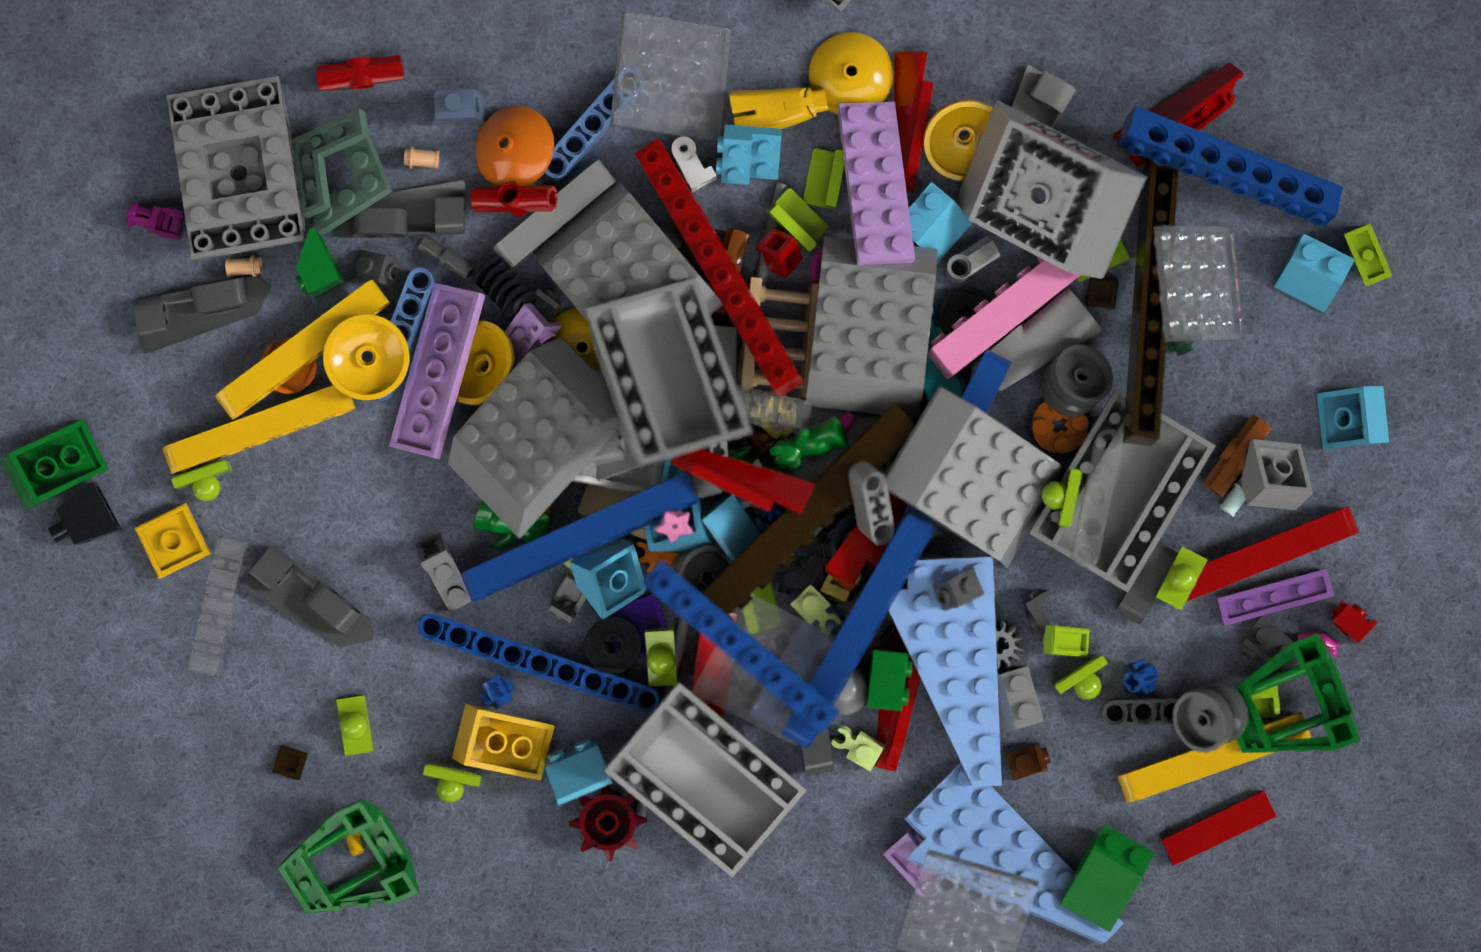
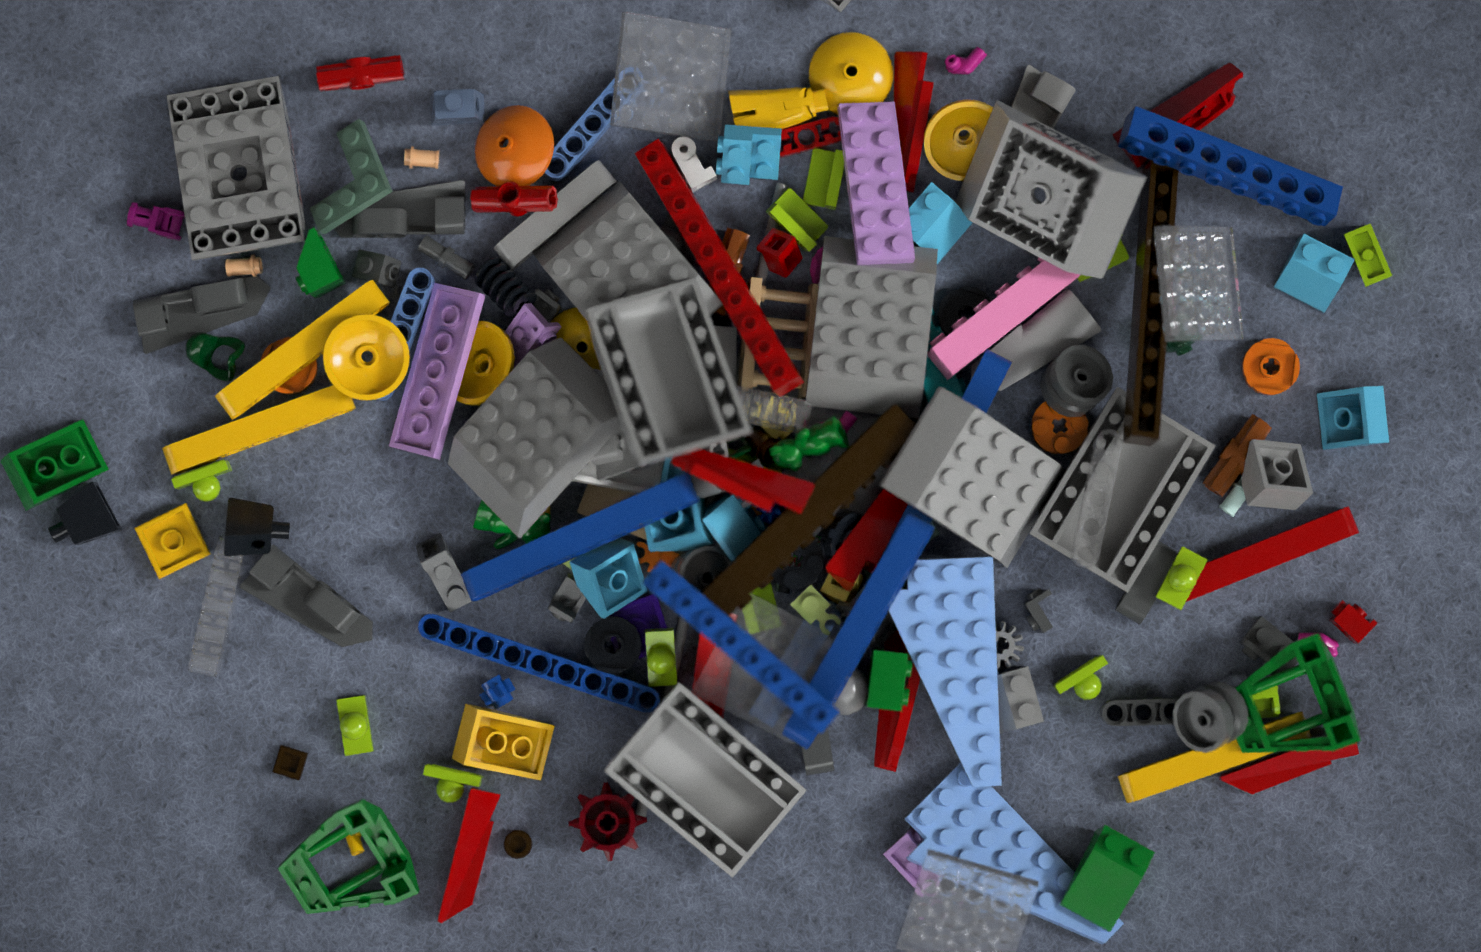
(201, 349): none -> dark green piece
(251, 528): none -> black torso
(309, 157): sand green plate -> none
(469, 853): none -> red wedge
(518, 844): none -> dark brown tile
(577, 770): medium azure slope -> none
(672, 518): bright pink plate -> none
(824, 123): none -> red beam
(862, 749): yellowish green plate -> none
(871, 503): light grey beam -> none
(958, 589): dark grey bracket -> none
(965, 65): none -> dark pink arm
(973, 259): light grey piece -> none
(1028, 761): reddish brown bracket -> none
(1063, 497): lime tile -> none
(1066, 641): lime tile -> none
(1102, 293): dark brown tile -> none
(1140, 677): blue gear -> none
(1218, 828): red tile -> none
(1274, 597): medium lavender plate -> none
(1282, 768): none -> red wedge
(1283, 356): none -> orange plate

